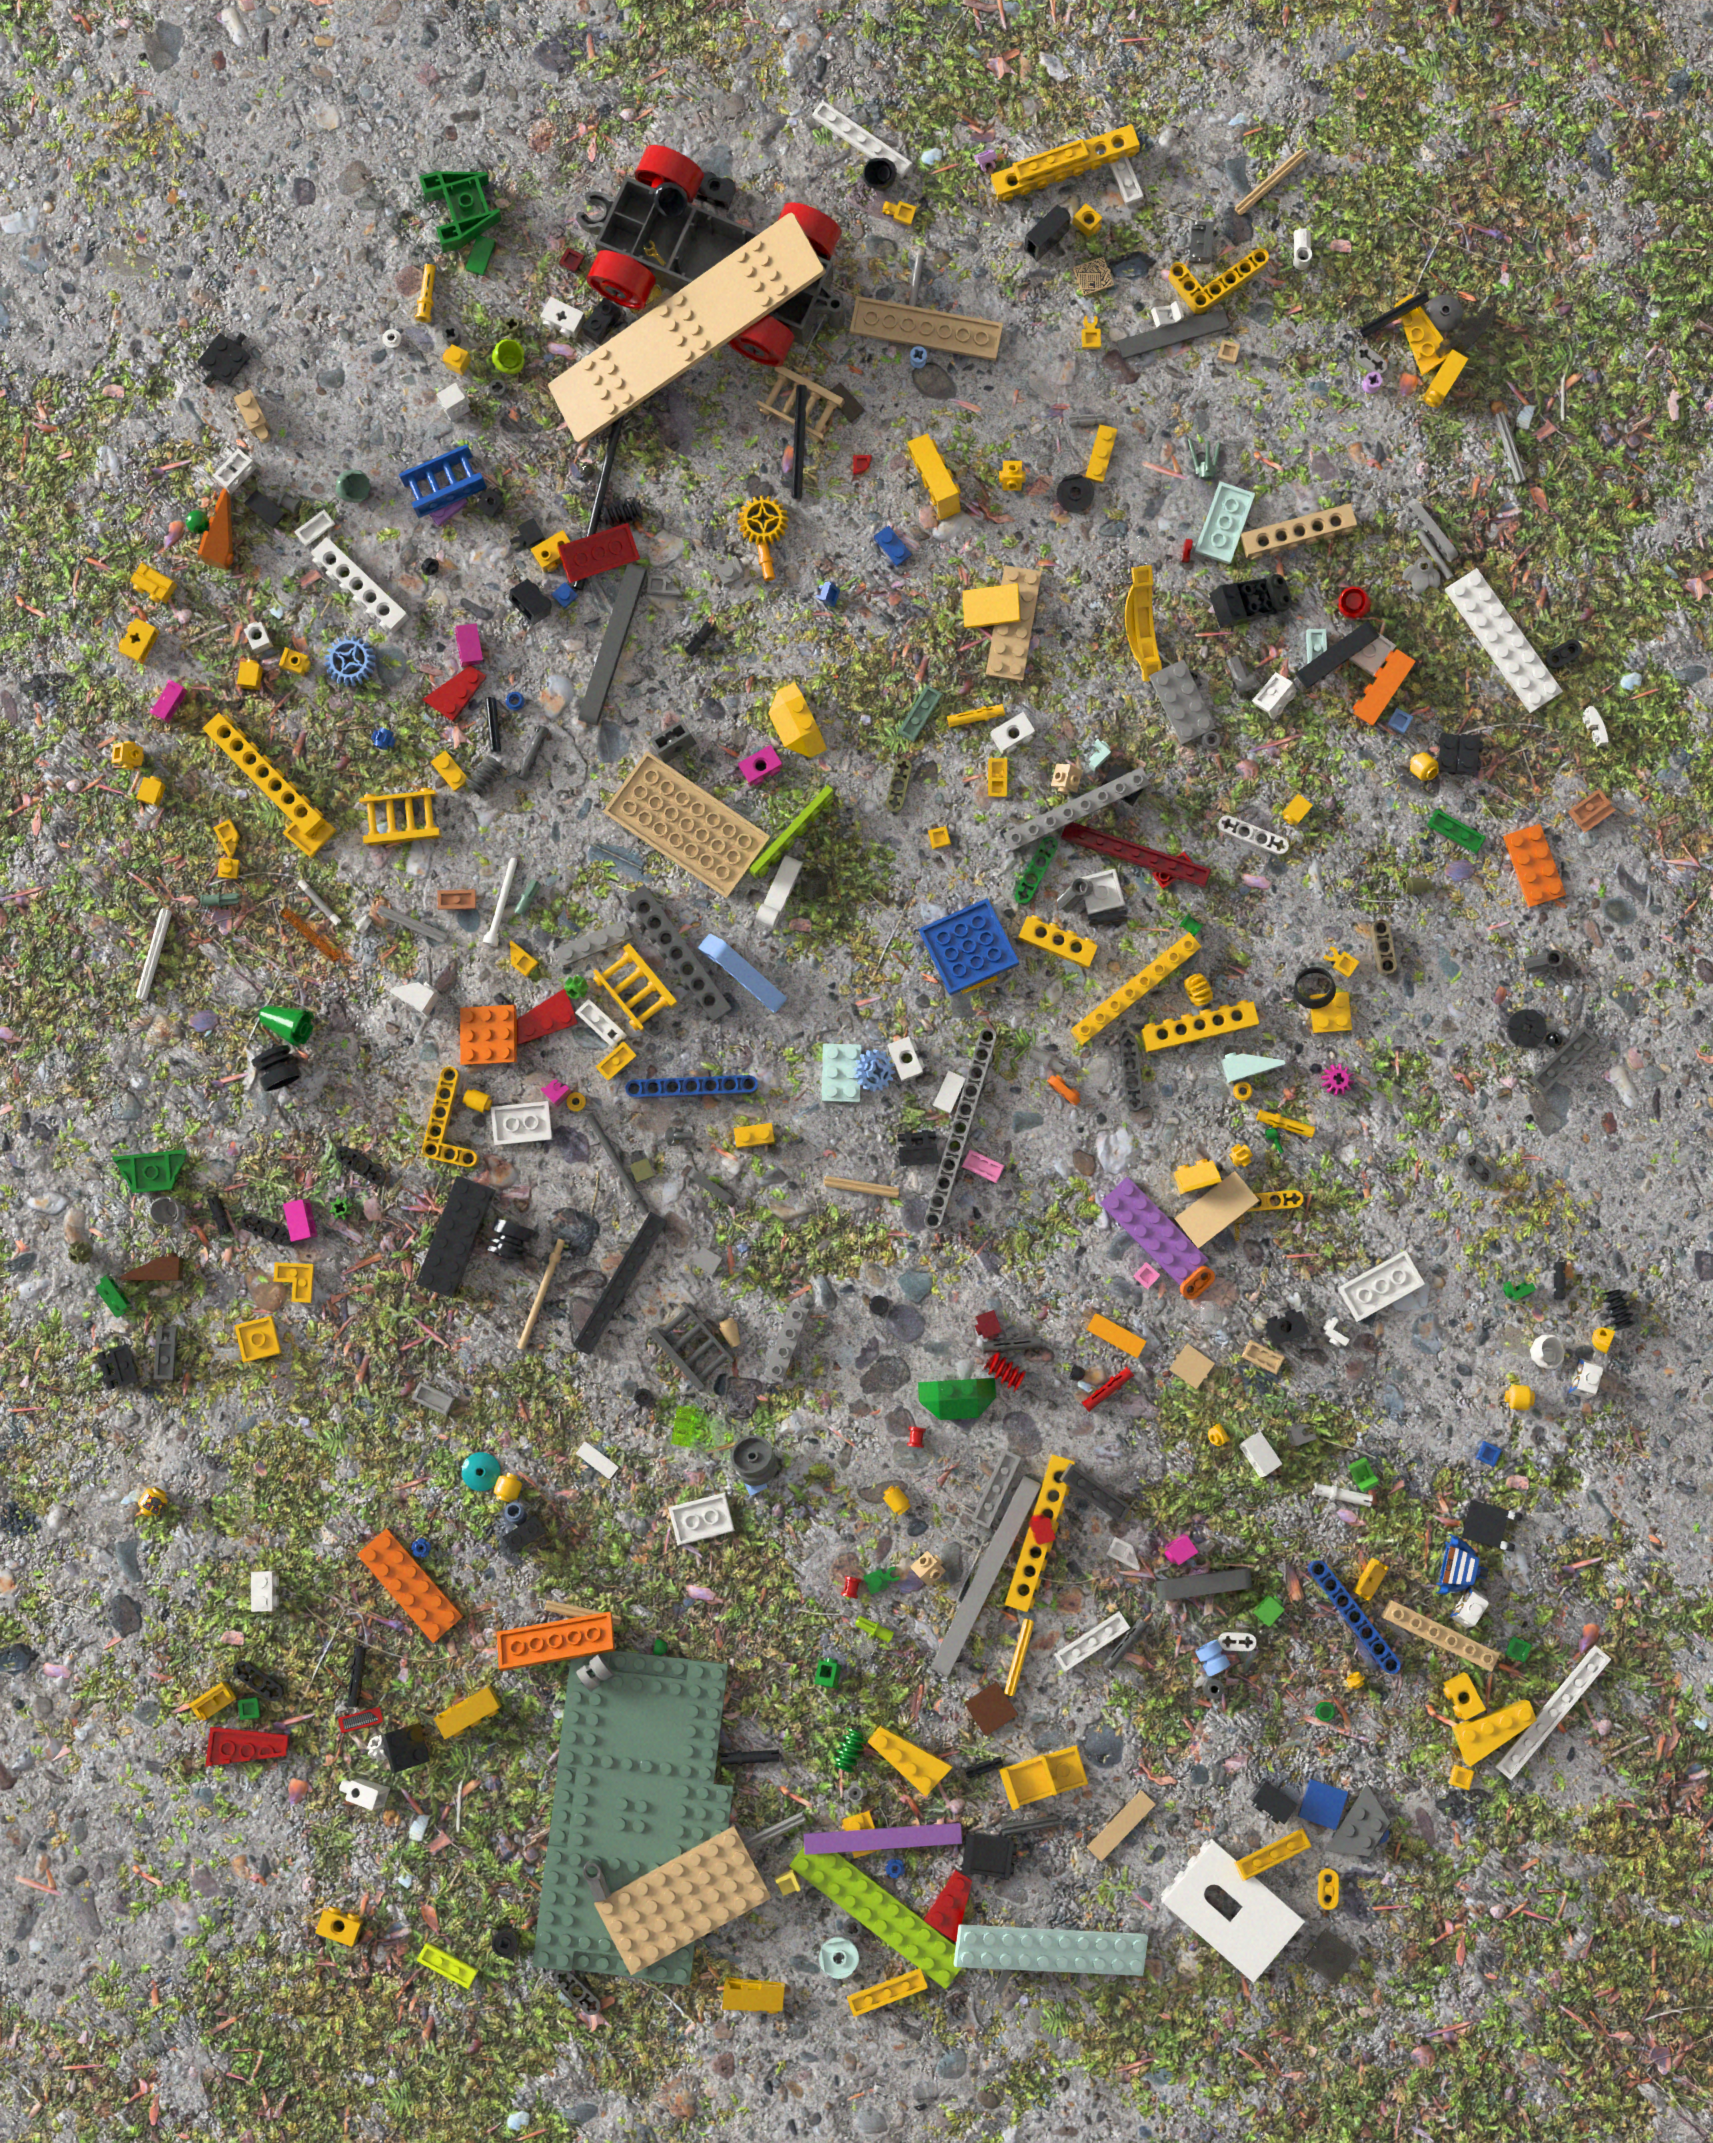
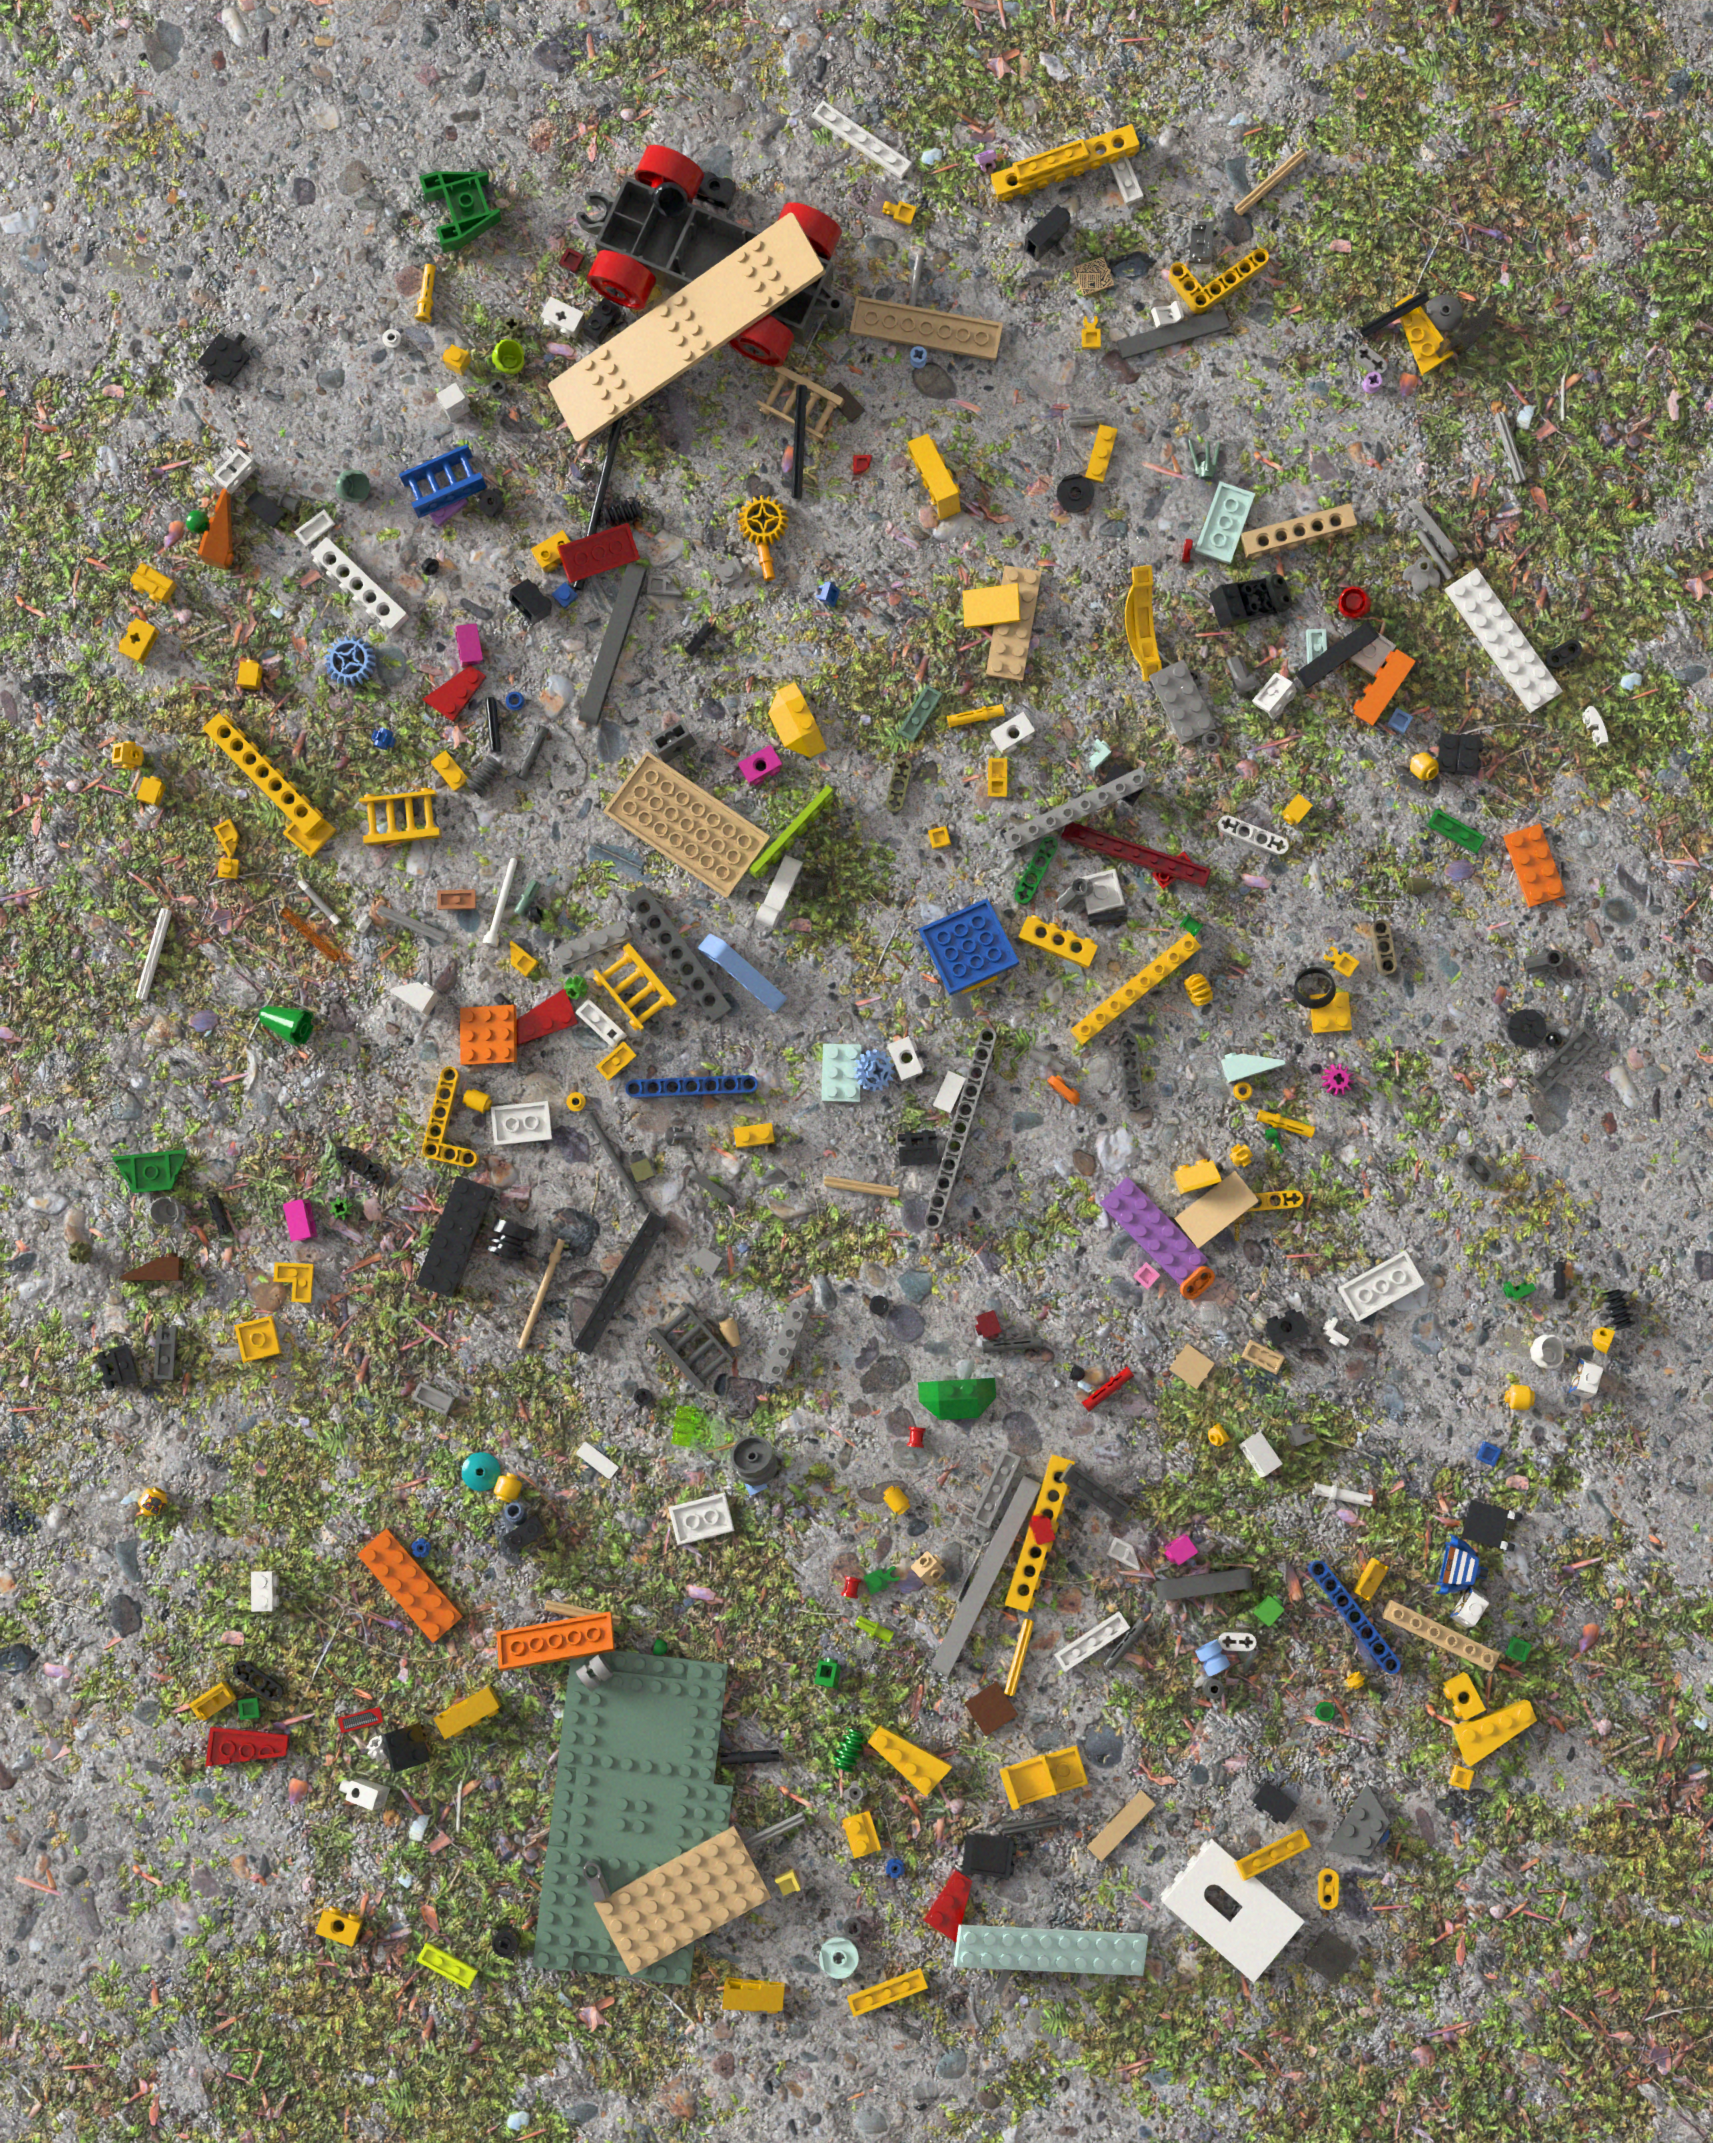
(113, 1296): green bracket -> none
(169, 701): dark pink hinge -> none
(220, 899): sand green axle -> none
(253, 415): tan brick -> none
(256, 1219): black beam -> none
(263, 643): white brick -> none
(275, 1065): black wheel -> none
(302, 666): yellow brick -> none
(357, 1670): black pin -> none
(451, 330): dark grey bush -> none
(480, 255): green tile -> none
(530, 535): black brick -> none
(535, 914): none -> black plate
(555, 1093): dark pink hinge -> none
(592, 1996): dark grey beam -> none
(653, 252): clear yellow hand -> none
(879, 173): black hair -> none
(880, 1913): lime plate -> none
(882, 1838): medium lavender tile -> none
(892, 546): blue plate -> none
(983, 1166): bright pink plate -> none
(984, 1767): black axle -> none
(1005, 1371): red piece -> none
(1012, 476): yellow brick -> none
(1066, 778): tan brick -> none
(1084, 213): yellow brick -> none
(1116, 1335): light orange tile -> none
(1153, 1043): yellow brick -> none
(1228, 352): tan plate -> none
(1302, 248): white piece -> none
(1322, 1804): blue tile -> none
(1363, 1475): bright green bracket -> none
(1445, 379): yellow brick -> none
(1553, 1712): white plate -> none
(1591, 810): nougat plate -> none

